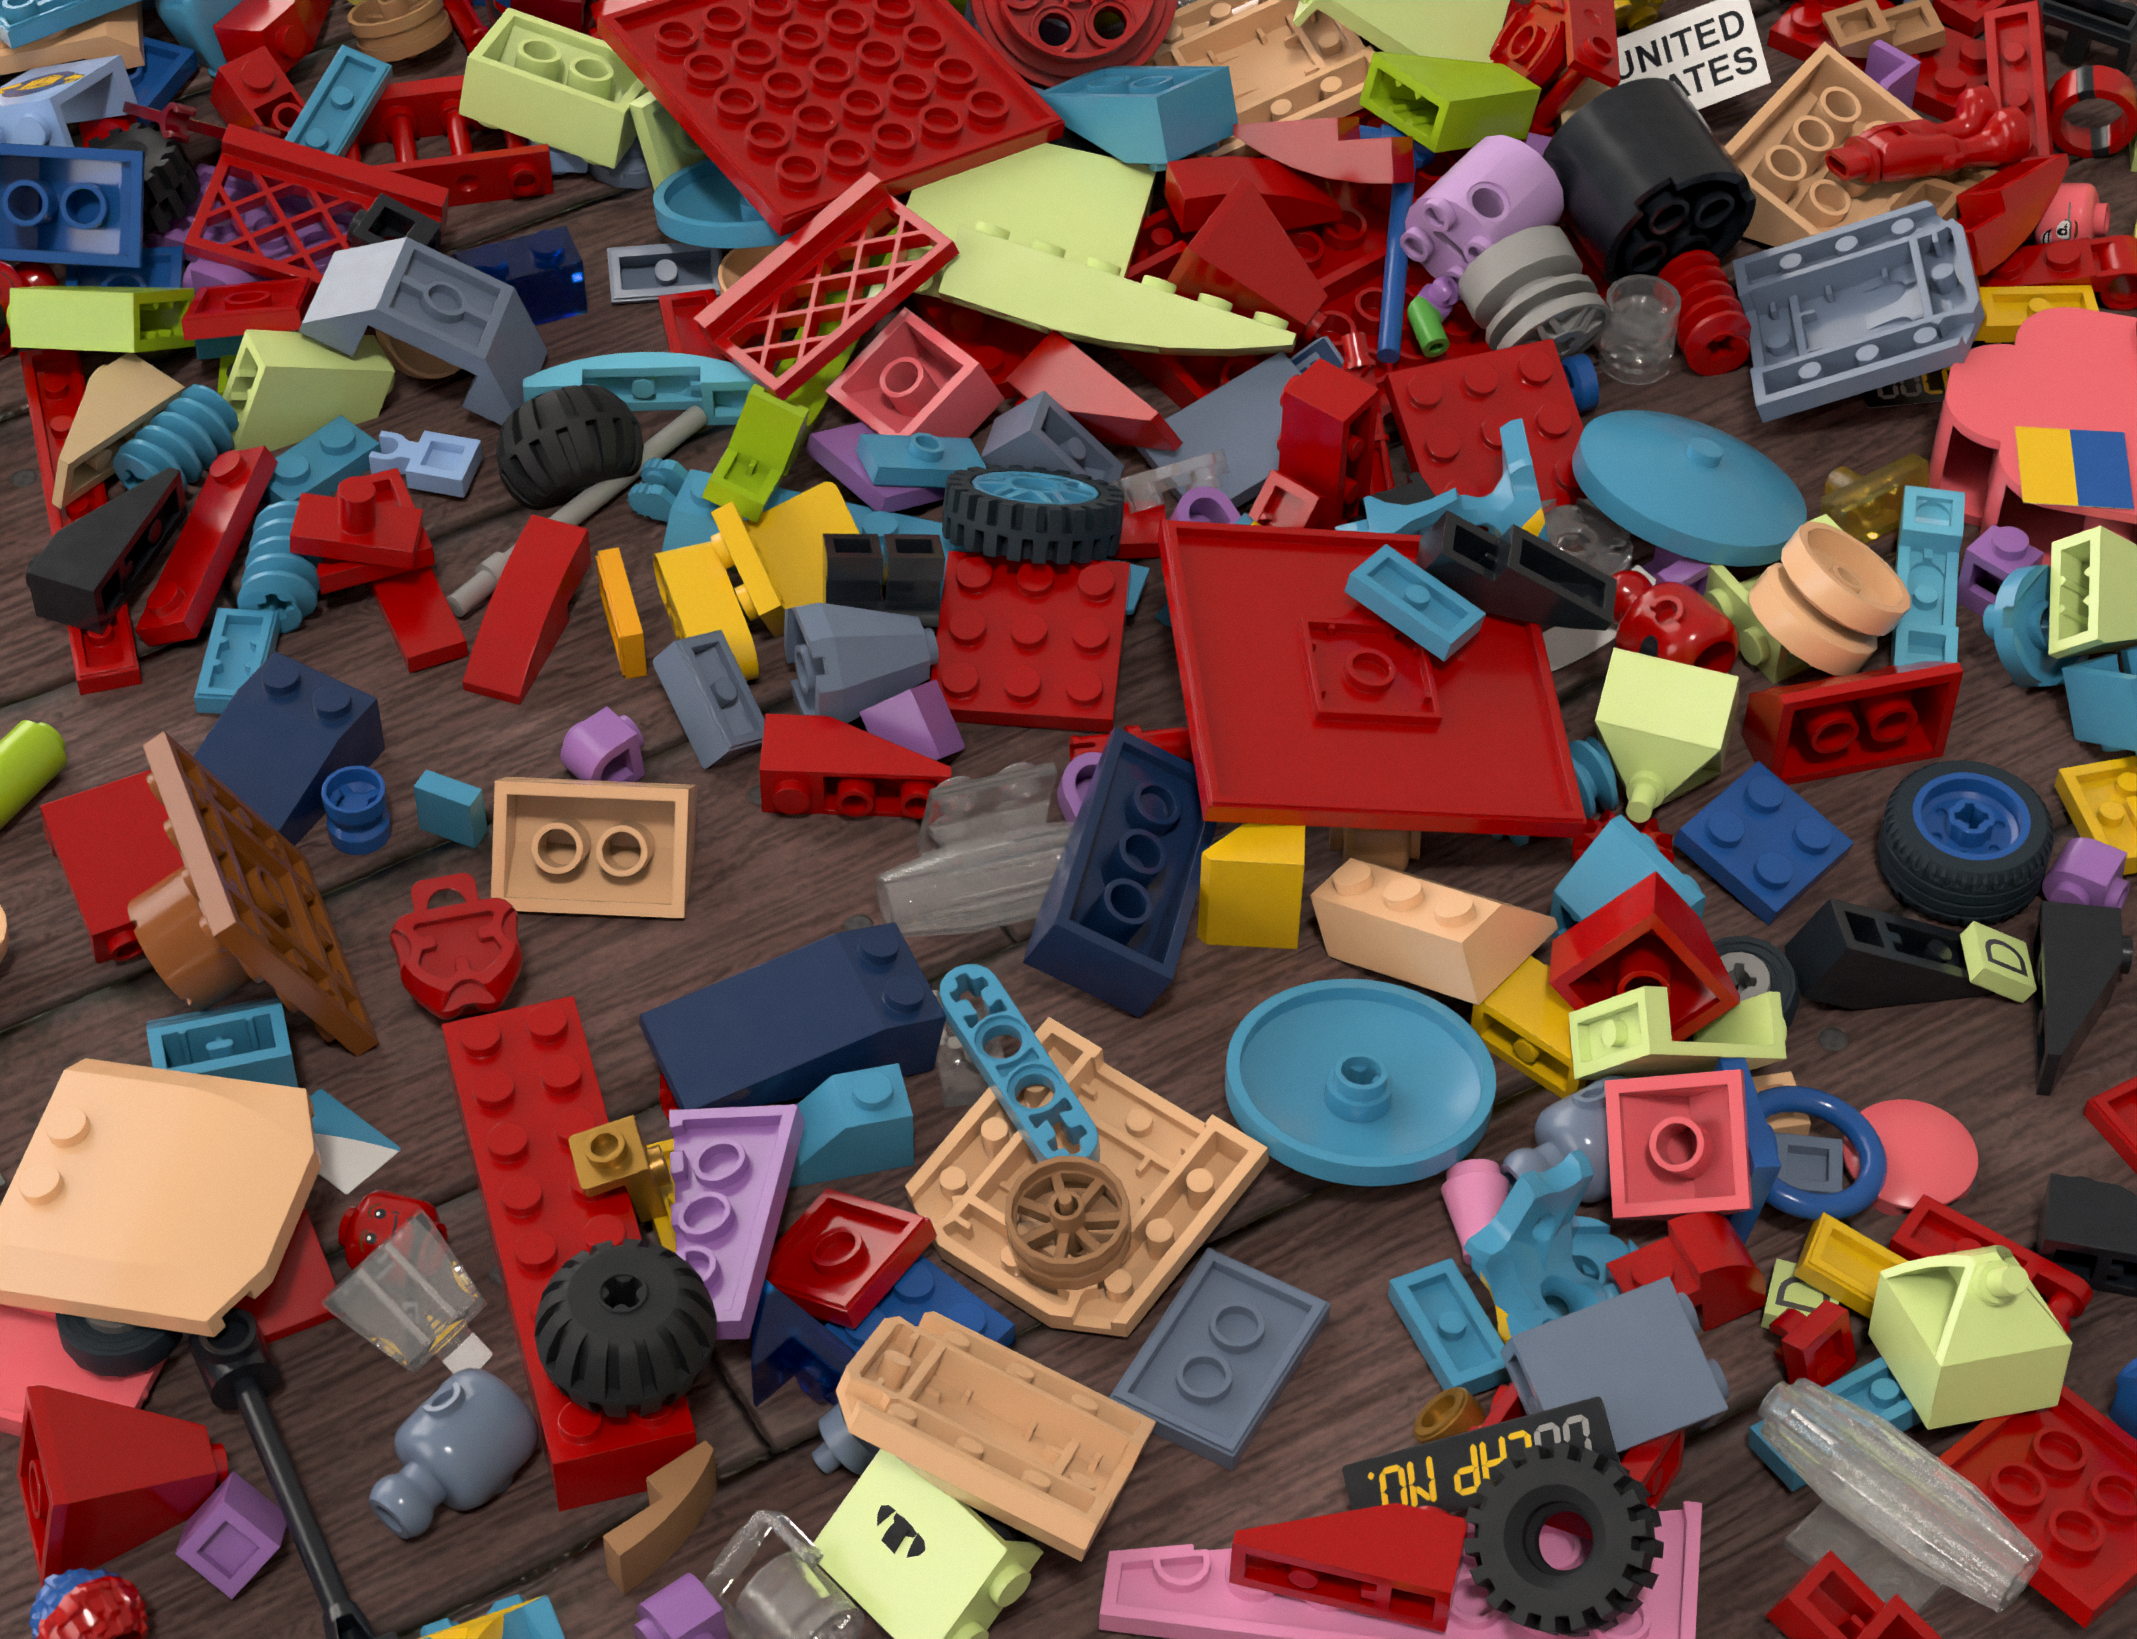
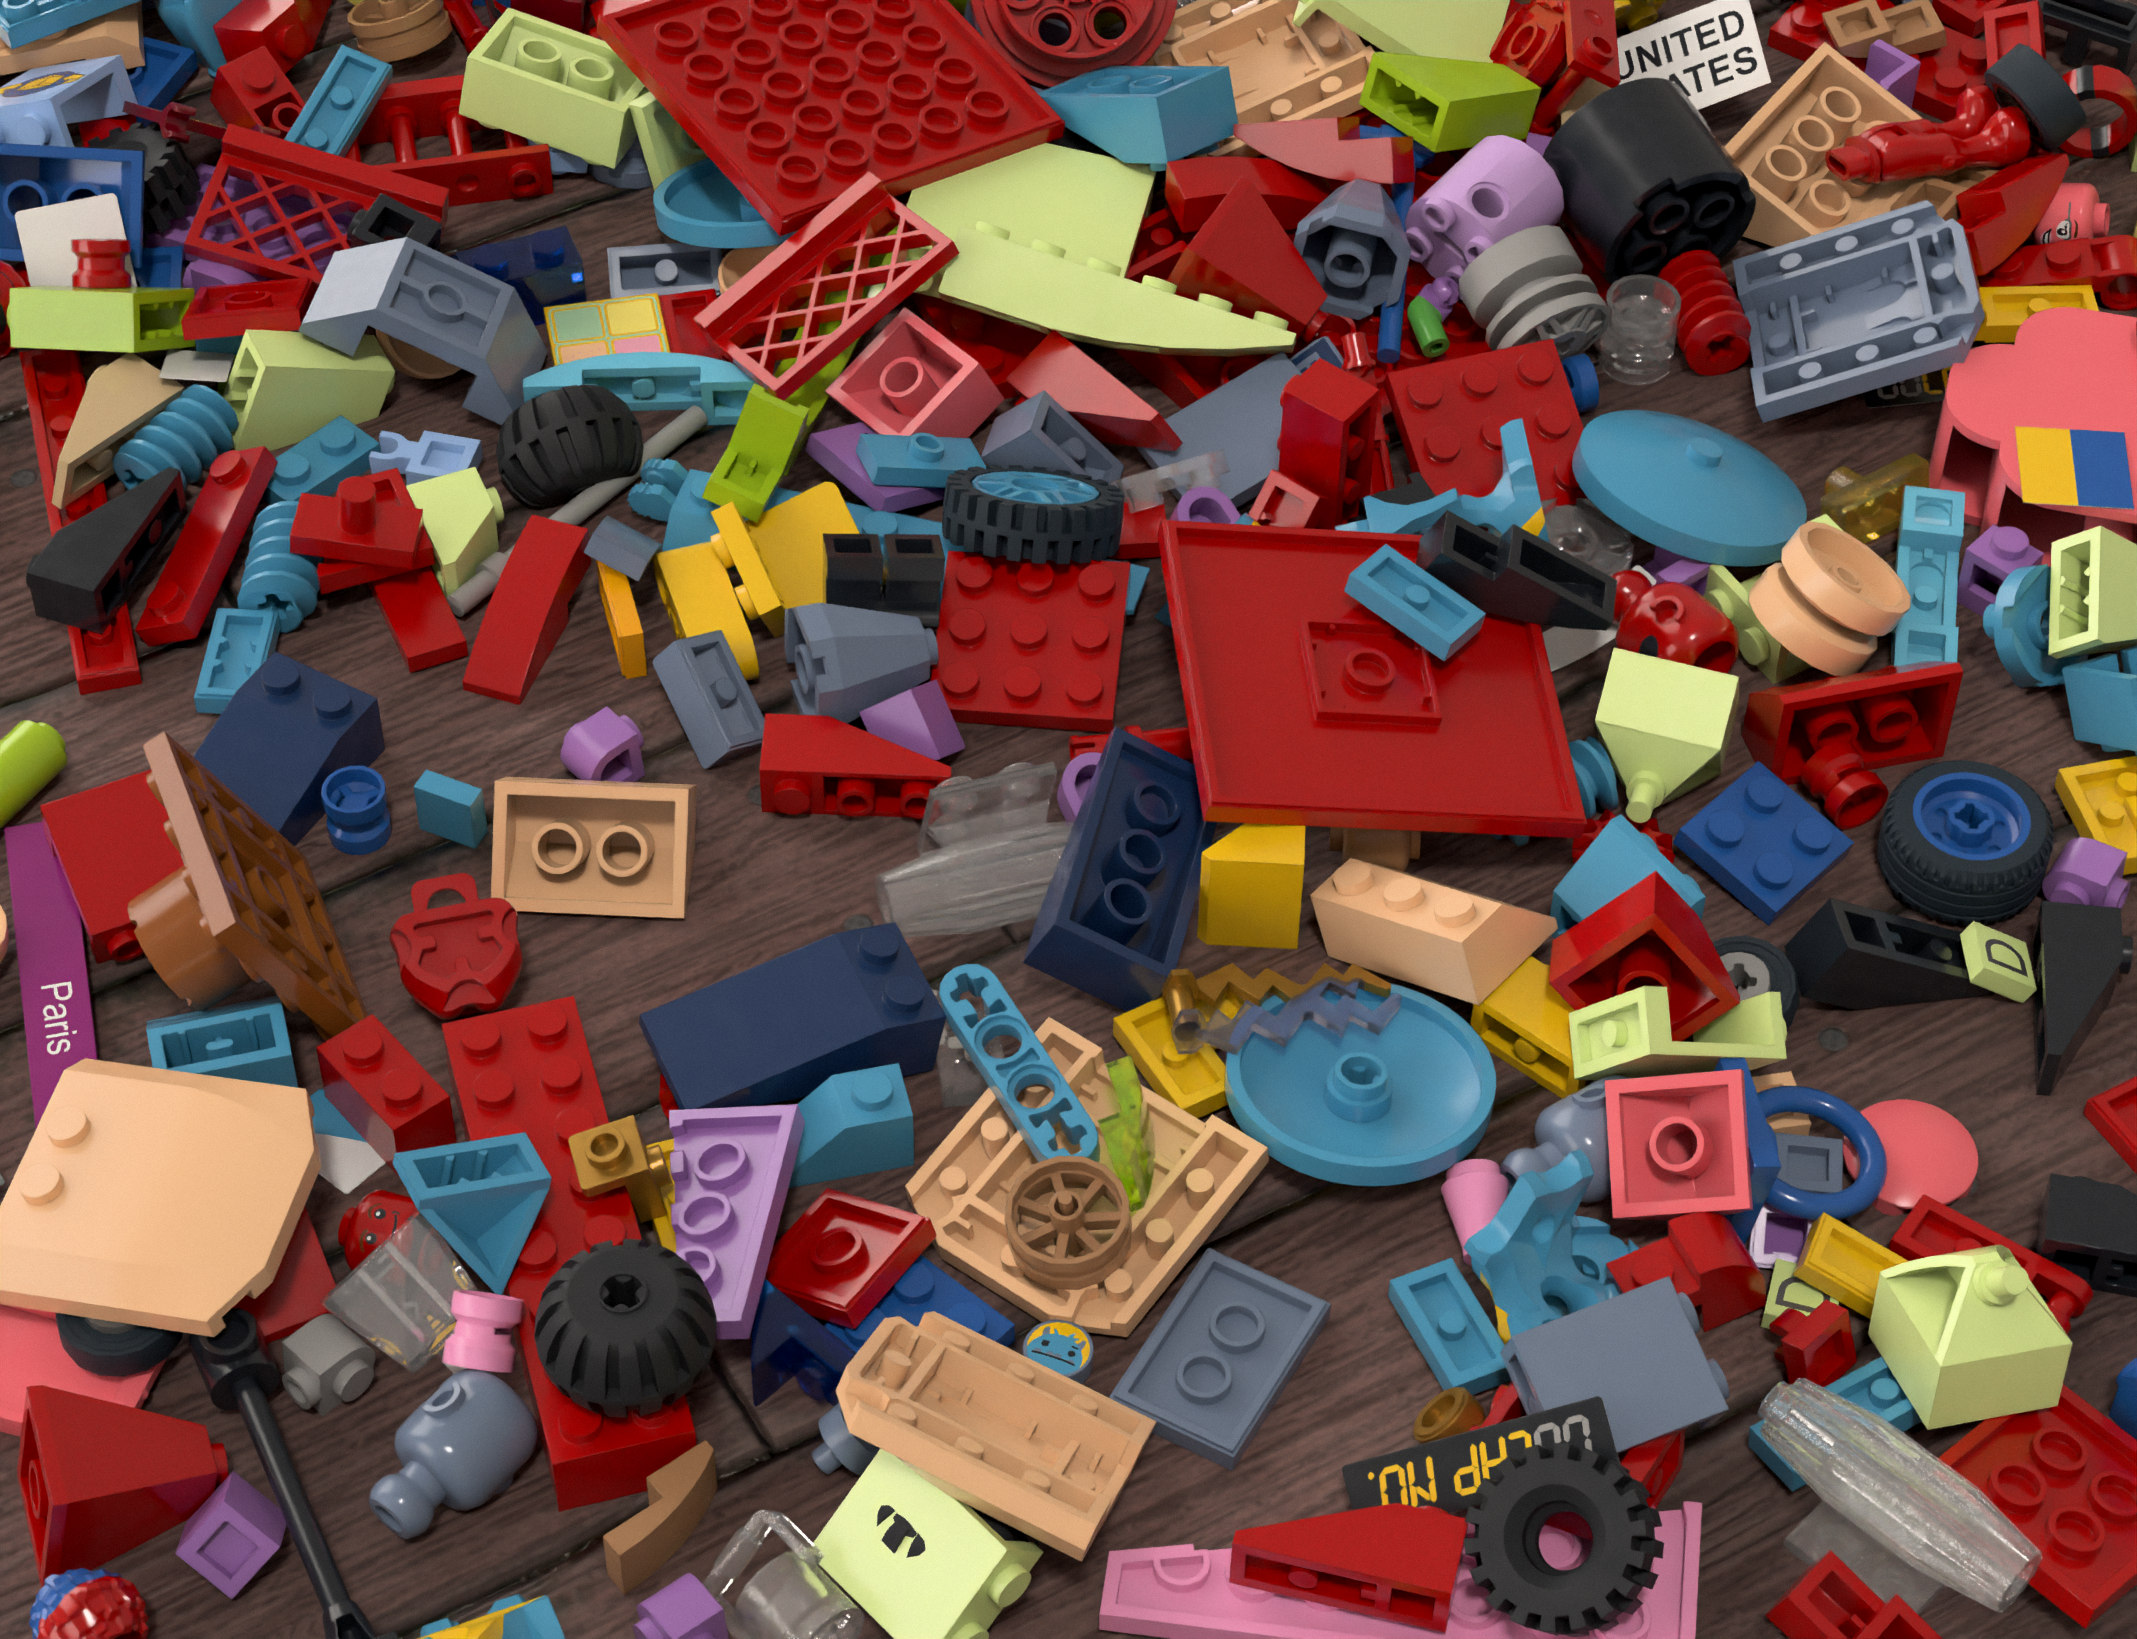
(48, 232): none -> white sticker
(49, 963): none -> magenta tile
(101, 263): none -> red wheel
(196, 365): none -> white sticker
(326, 1364): none -> light grey plate
(384, 1091): none -> red brick
(459, 523): none -> yellowish green slope
(479, 1198): none -> dark azure slope
(483, 1331): none -> bright pink wheel
(605, 328): none -> tile
(622, 548): none -> sand blue slope
(1062, 1348): none -> tile
(1130, 1133): none -> clear neon green slope
(1186, 1080): none -> yellow plate
(1302, 1004): none -> clear purple piece
(1355, 249): none -> sand blue cone
(1777, 1237): none -> medium lavender slope
(1848, 790): none -> red wheel
(2036, 88): none -> black wheel

